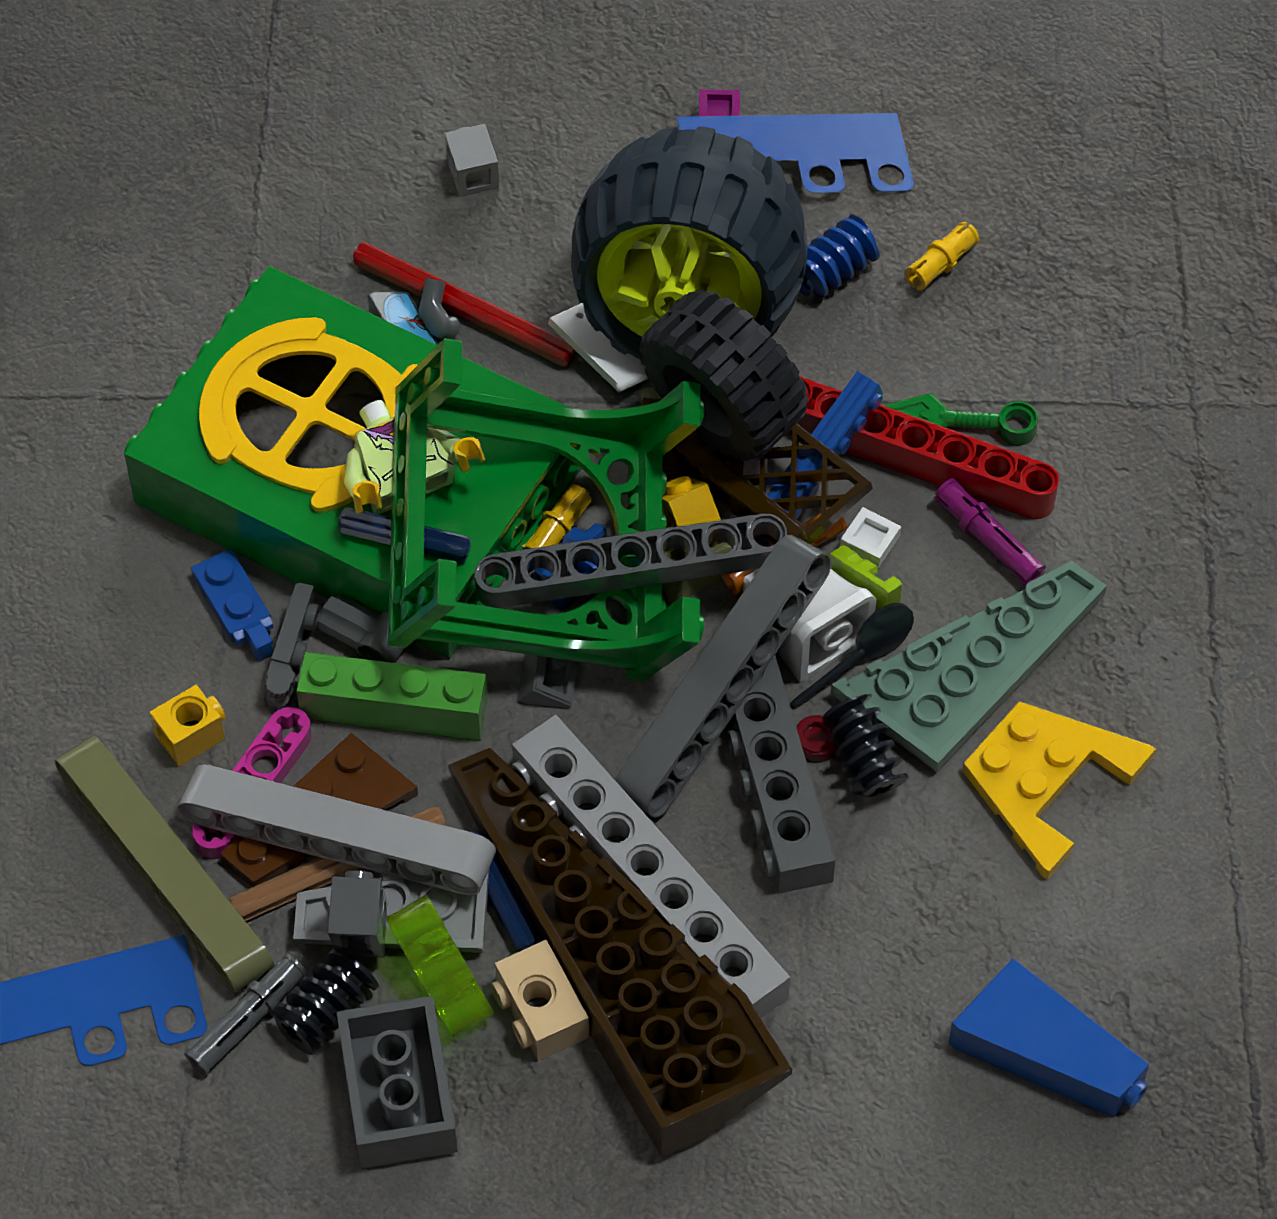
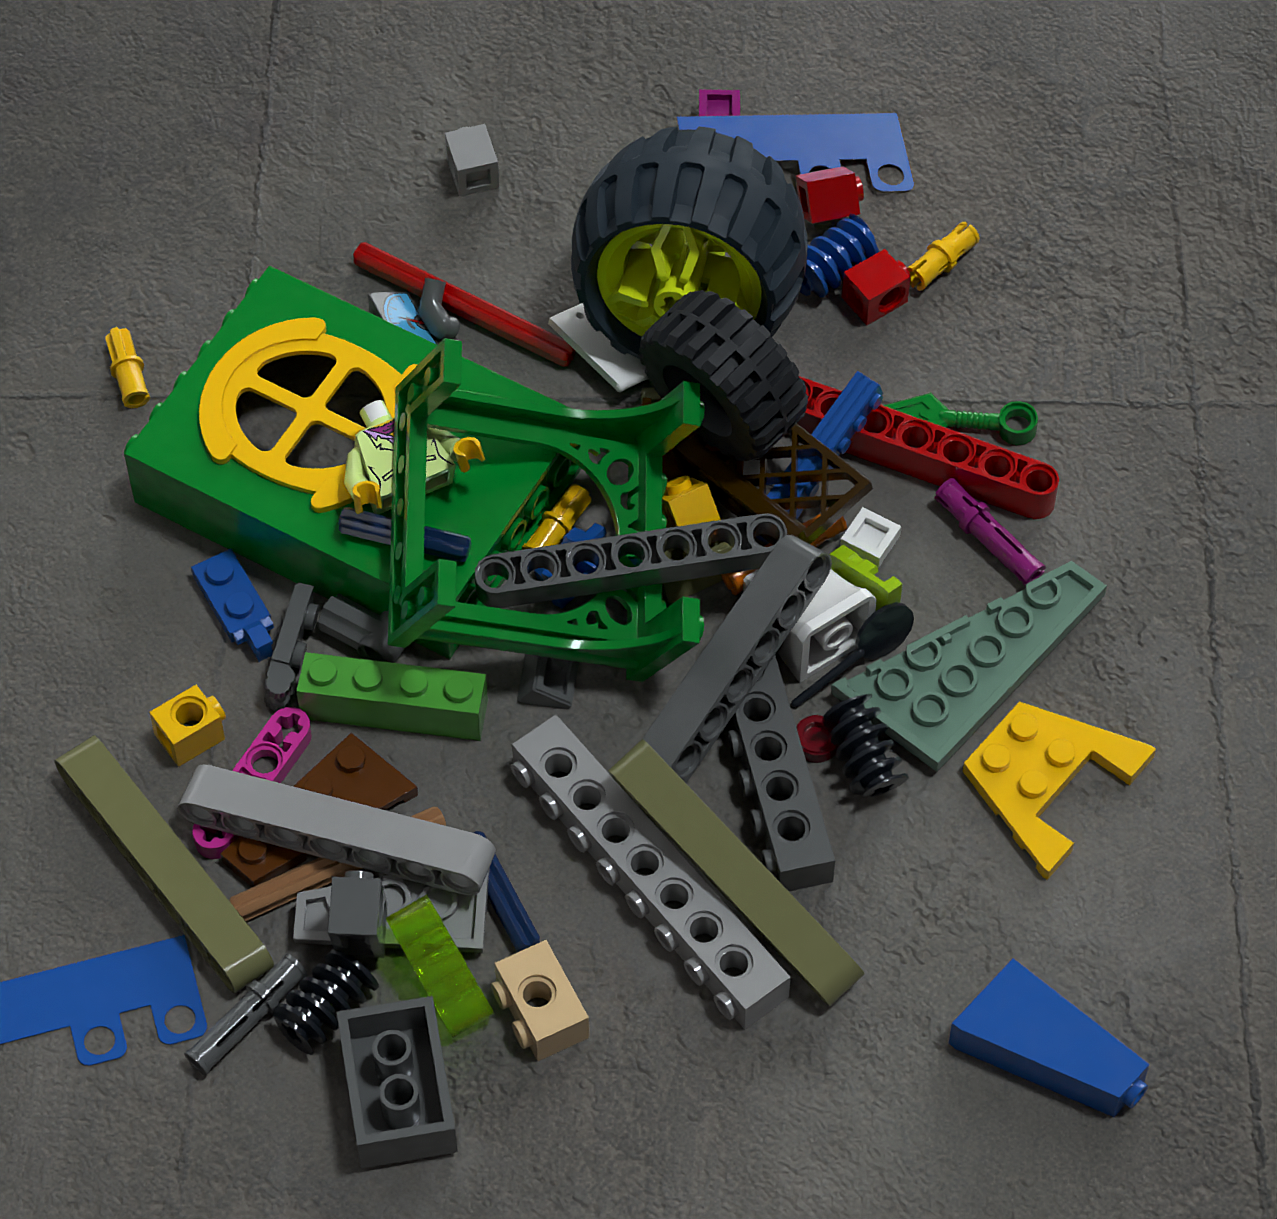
(127, 368): none -> yellow axle
(659, 1014): dark brown wedge -> none
(736, 873): none -> olive beam
(829, 194): none -> red brick
(876, 286): none -> red brick

